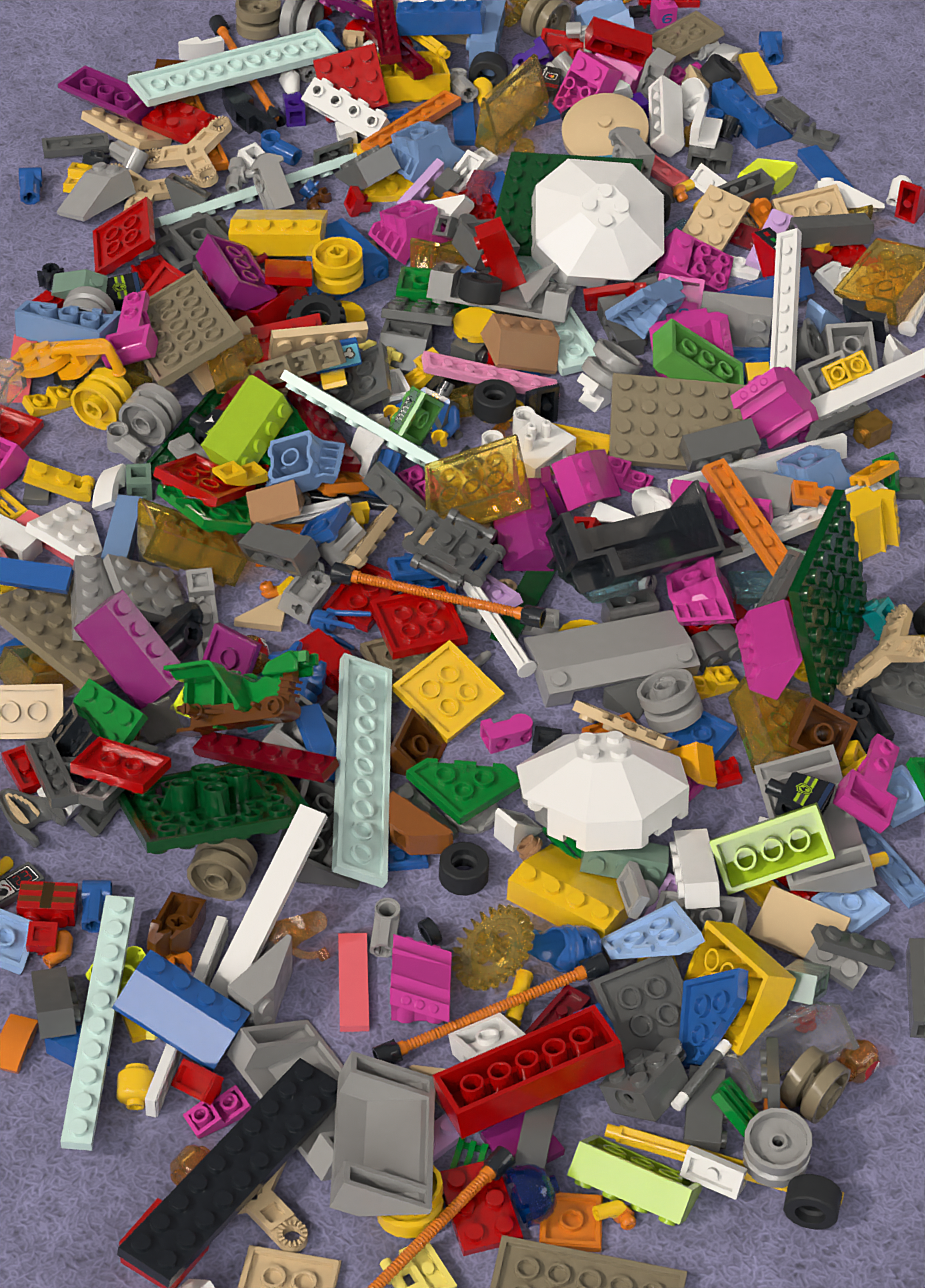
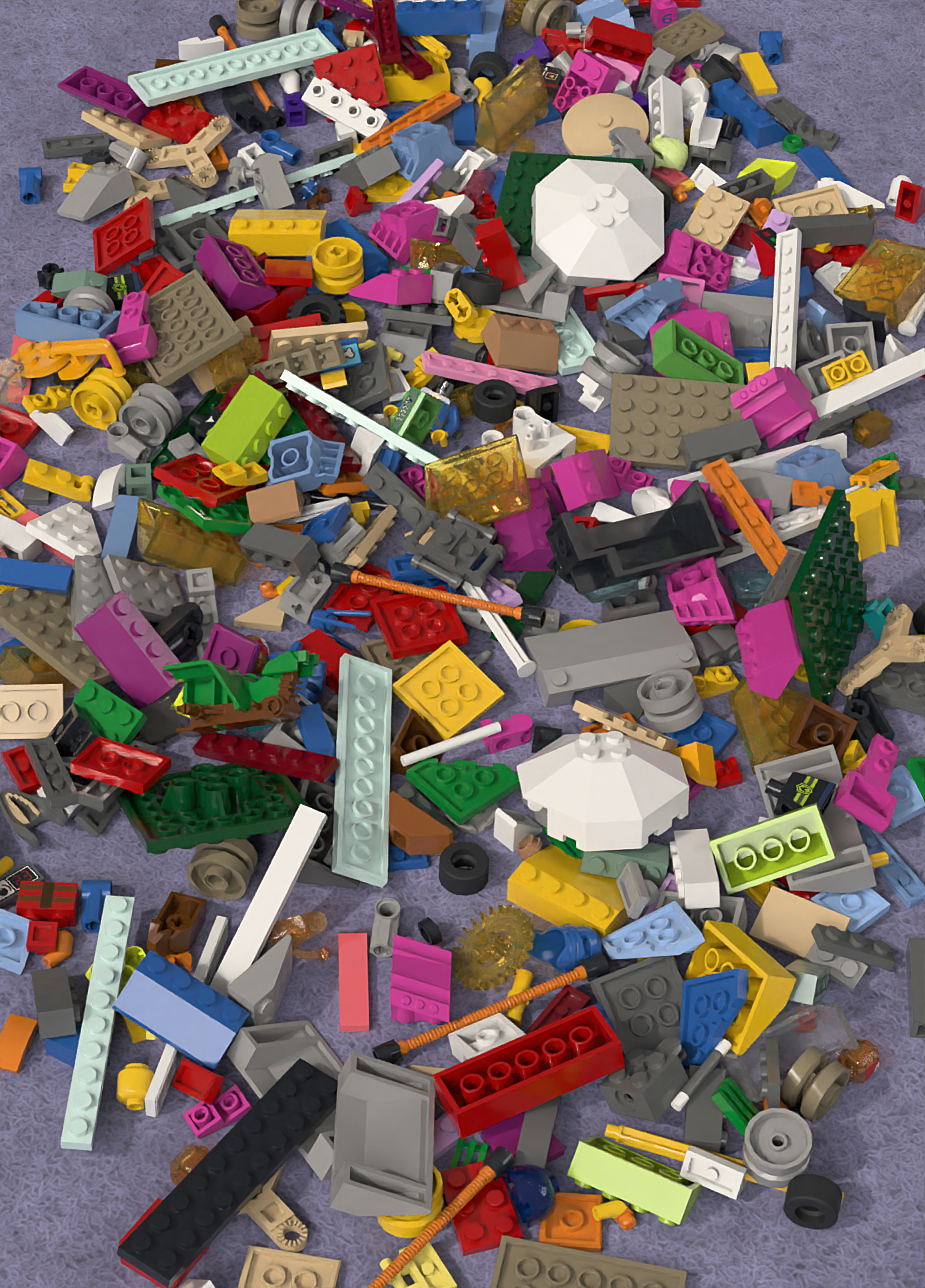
(53, 426): none -> white tile
(397, 287): none -> dark pink slope
(450, 744): none -> white bar
(458, 310): none -> yellow beam
(671, 150): none -> yellowish green hair
(792, 143): none -> green plate

